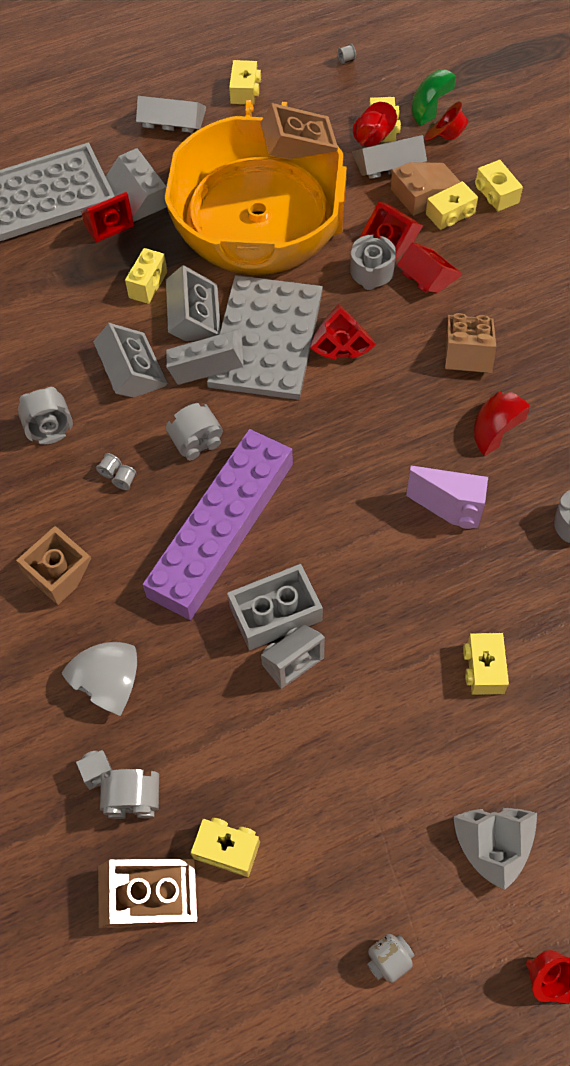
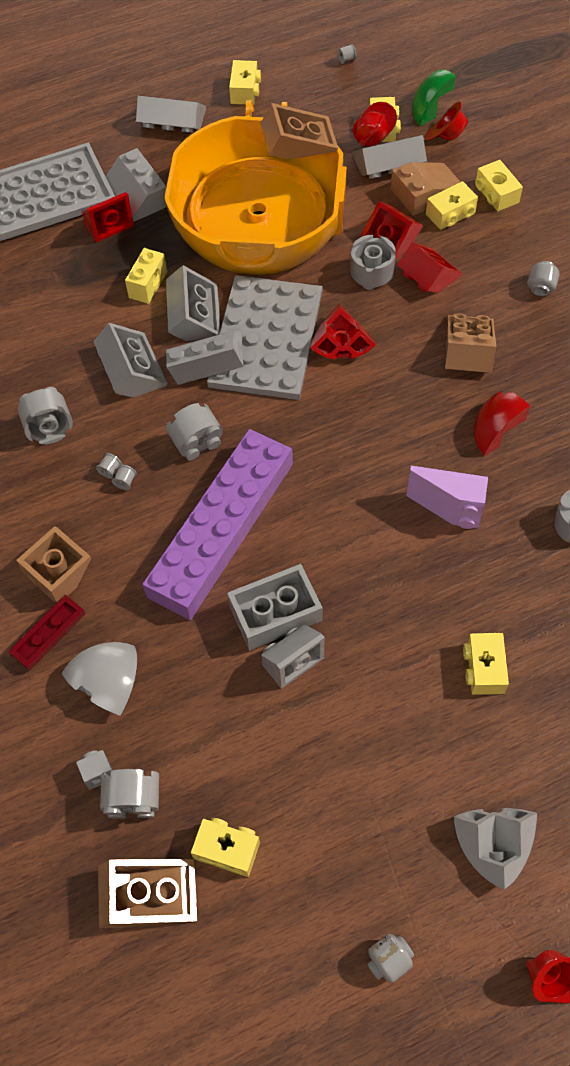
(47, 632): none -> dark red plate
(543, 278): none -> light grey head

